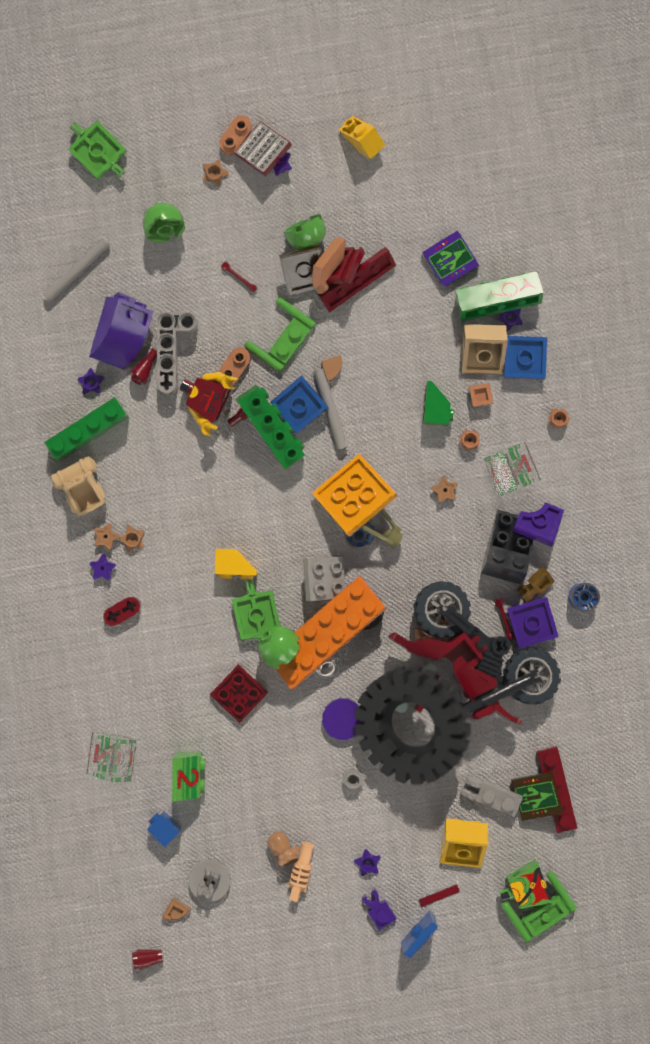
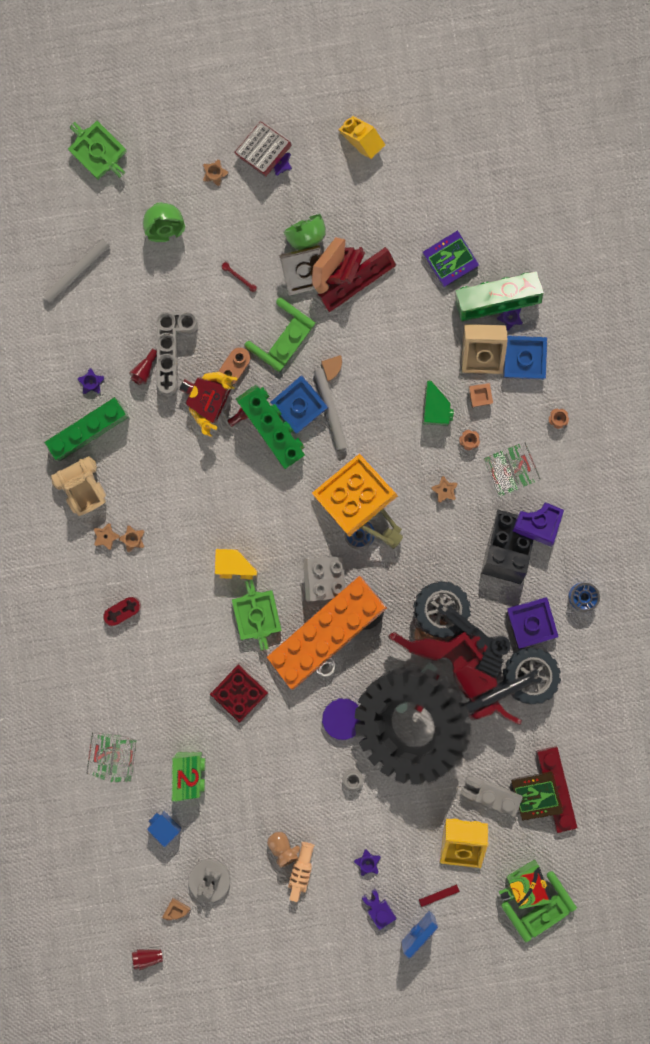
(108, 566): dark purple plate -> none
(120, 330): dark purple piece -> none
(235, 134): nougat plate -> none
(278, 646): bright green cylinder -> none
(499, 603): dark red hinge -> none
(537, 584): pearl gold plate -> none

